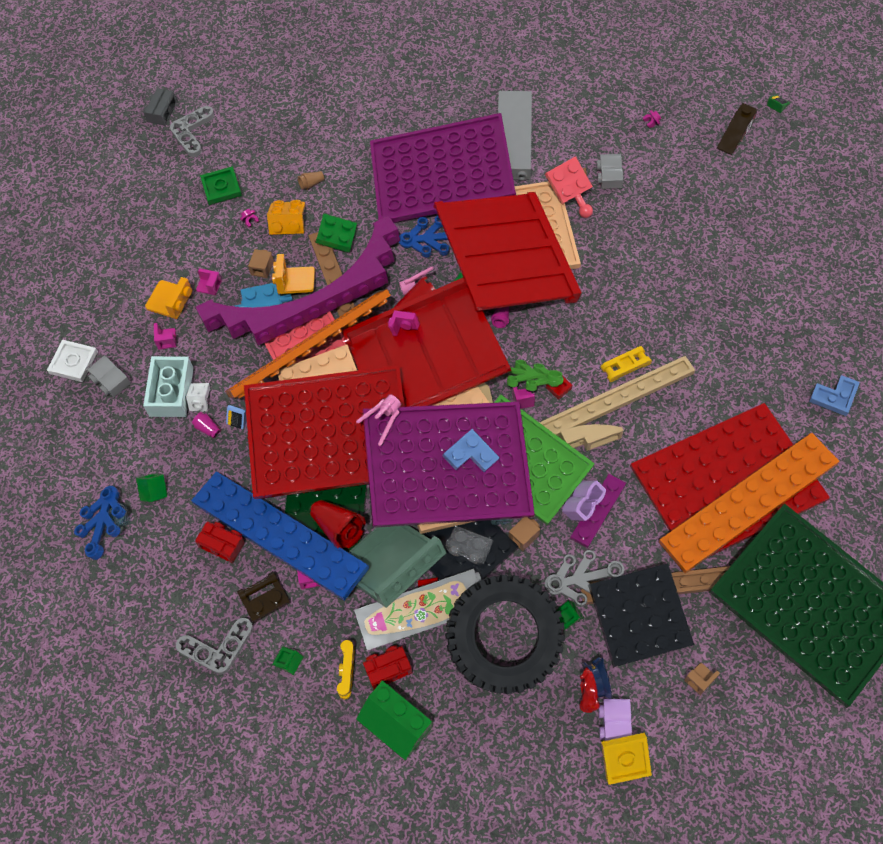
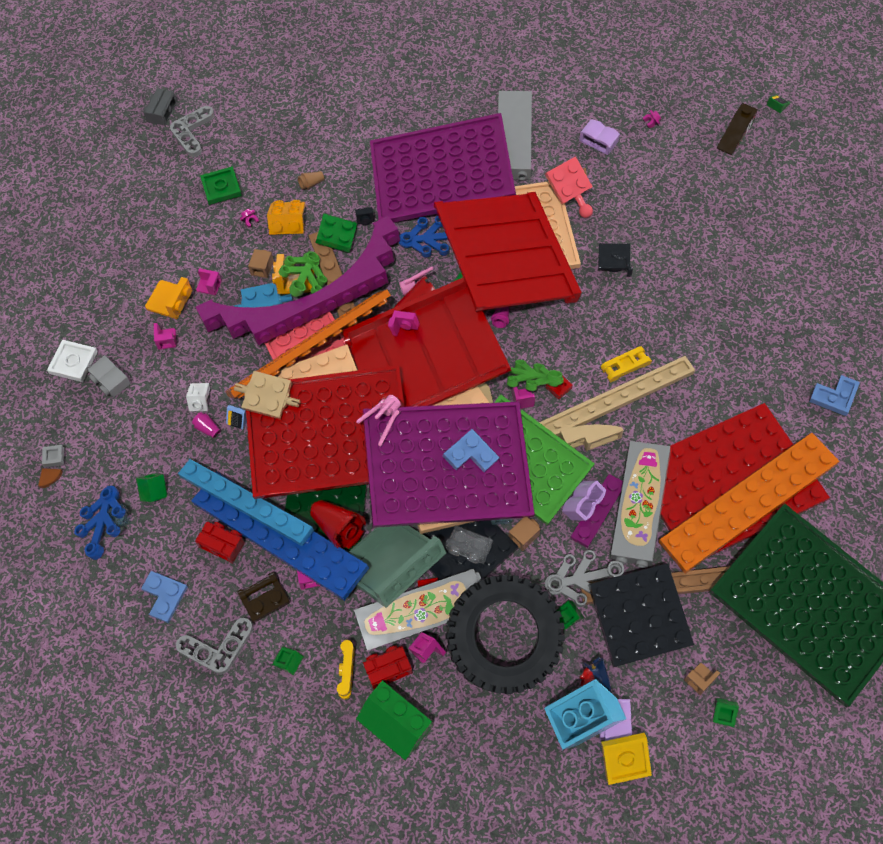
(49, 476): none -> dark orange tile
(53, 456): none -> light grey plate
(168, 386): light aqua brick -> none
(168, 593): none -> medium blue plate
(243, 501): none -> dark azure plate
(267, 394): none -> tan plate
(310, 260): none -> bright green plant
(364, 216): none -> black plate
(424, 646): none -> dark pink panel
(584, 714): none -> medium azure slope
(599, 136): none -> lavender brick
(610, 171): light grey brick -> none
(614, 258): none -> black hat
(641, 504): none -> brick
(725, 712): none -> green slope

